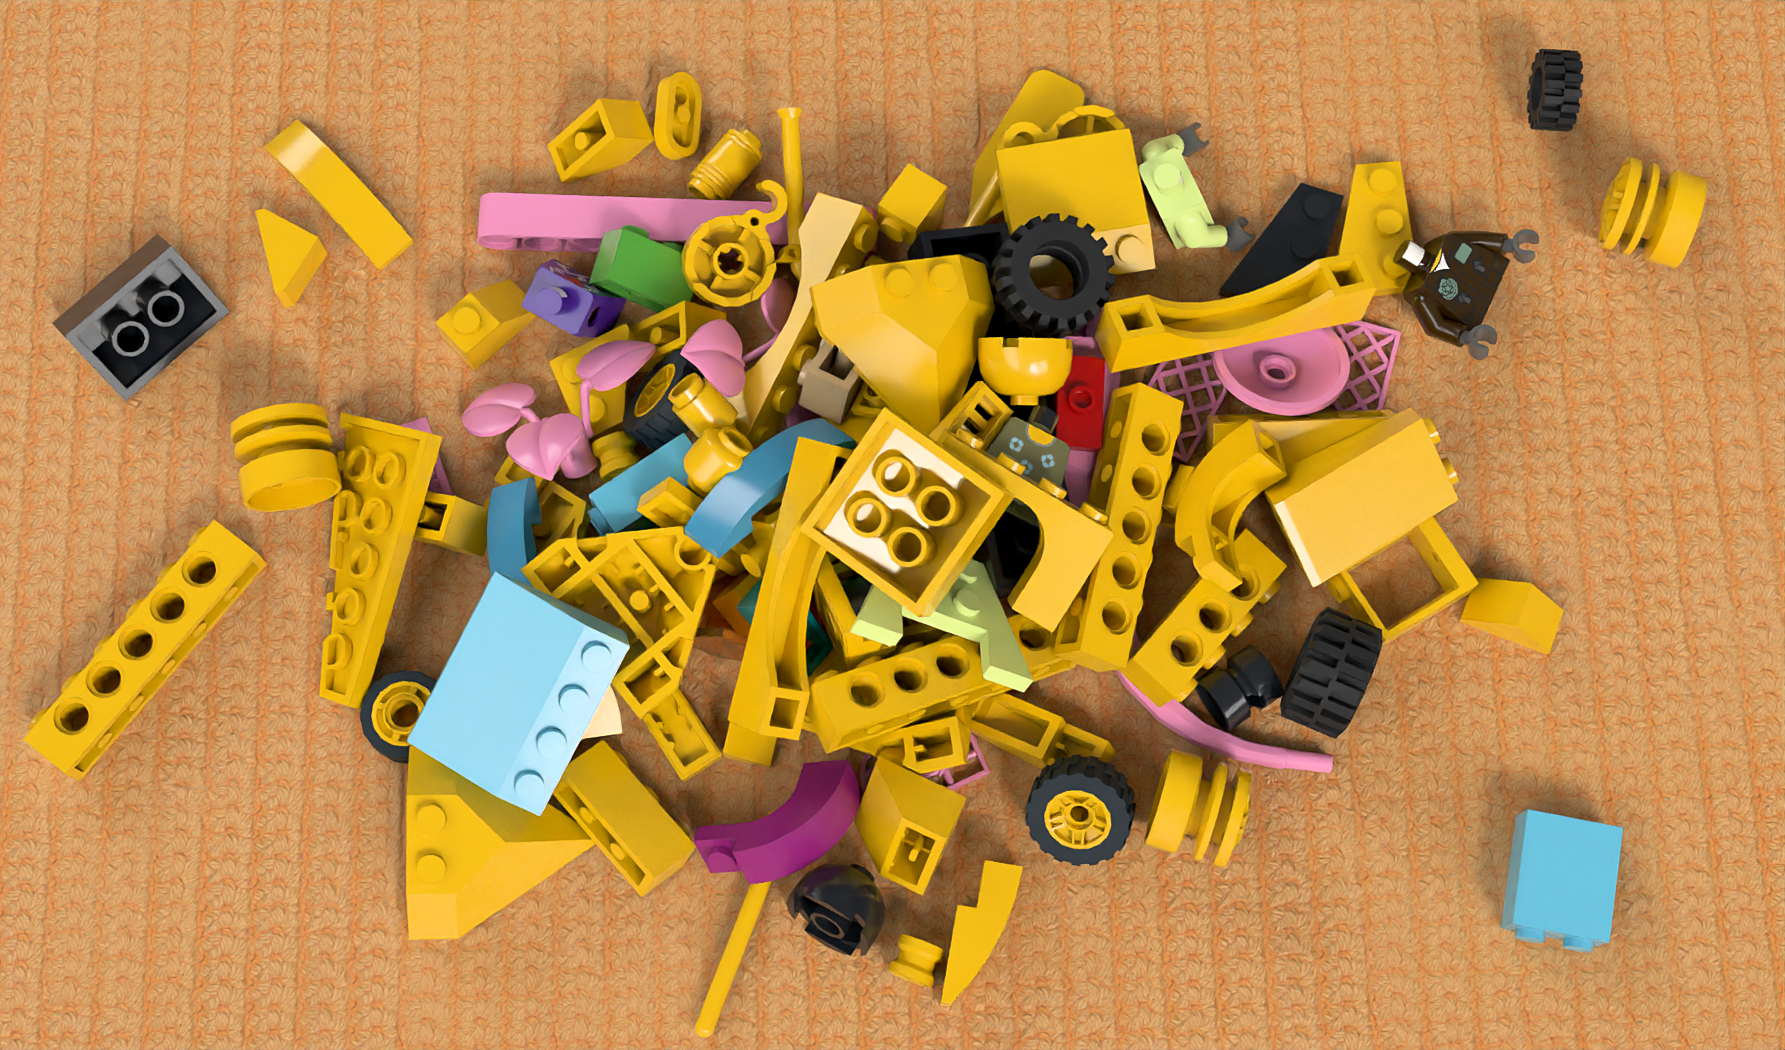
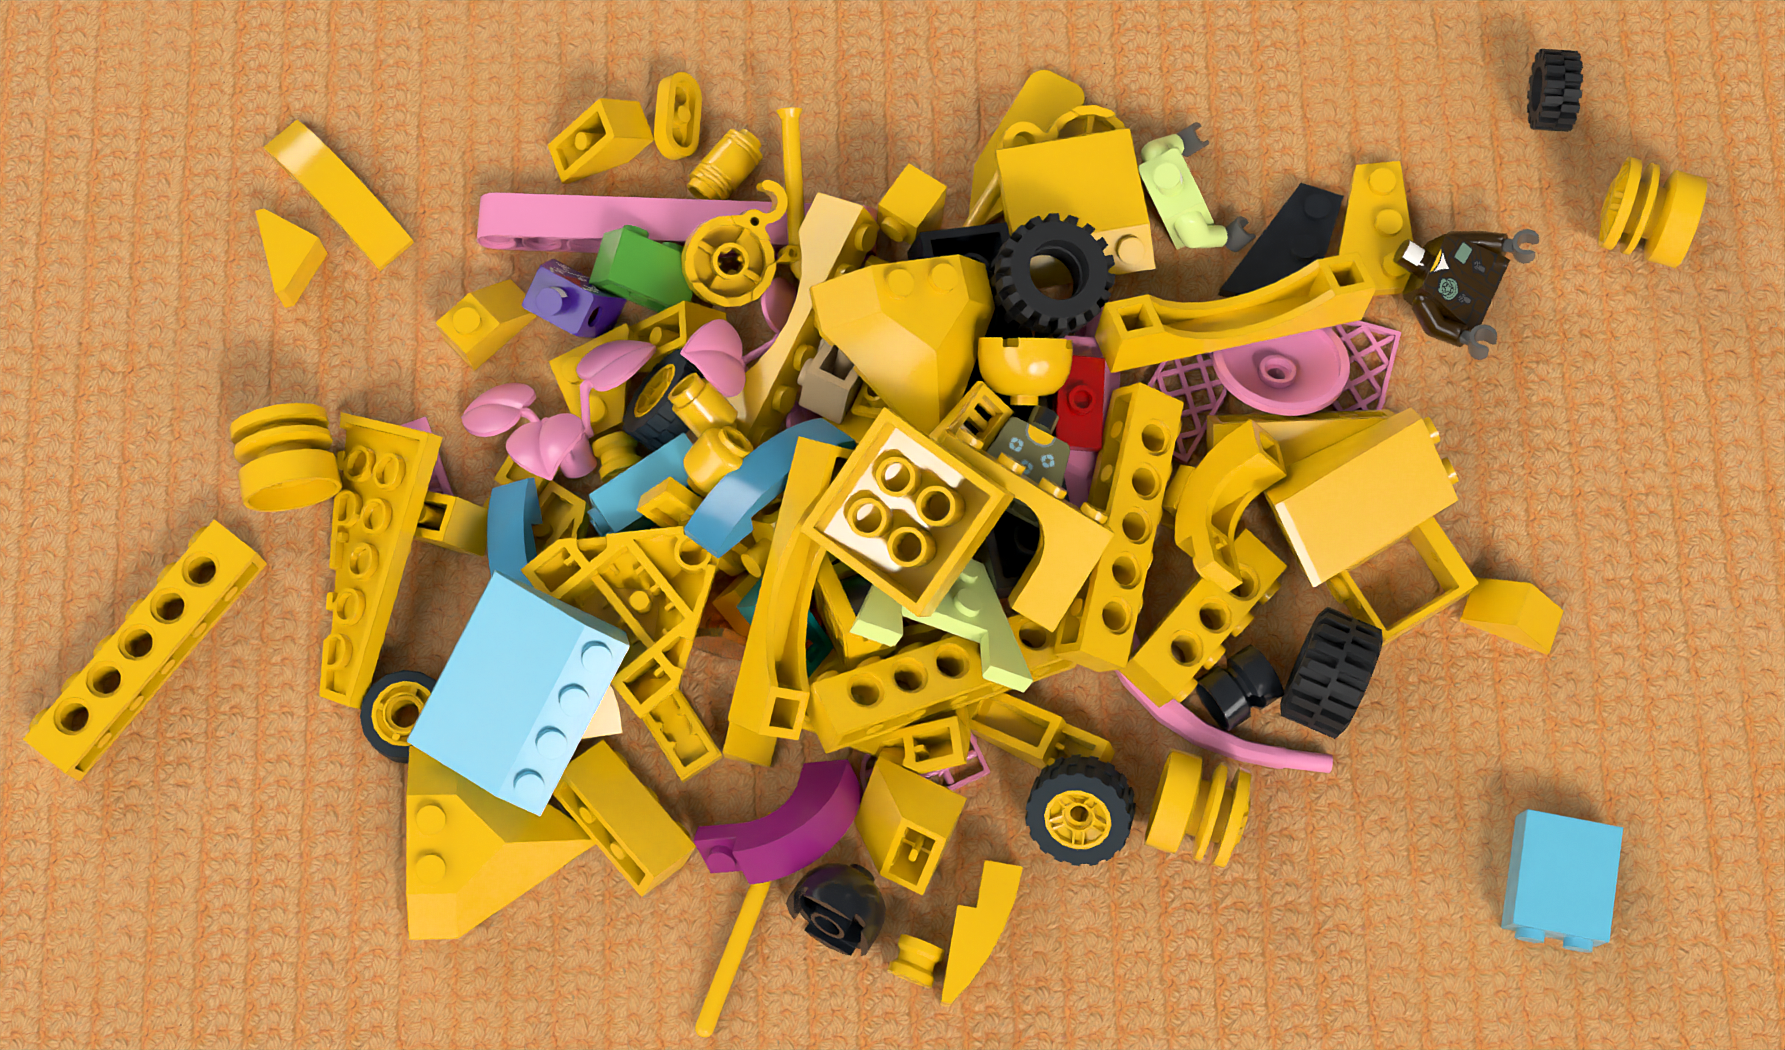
(141, 317): slope -> none

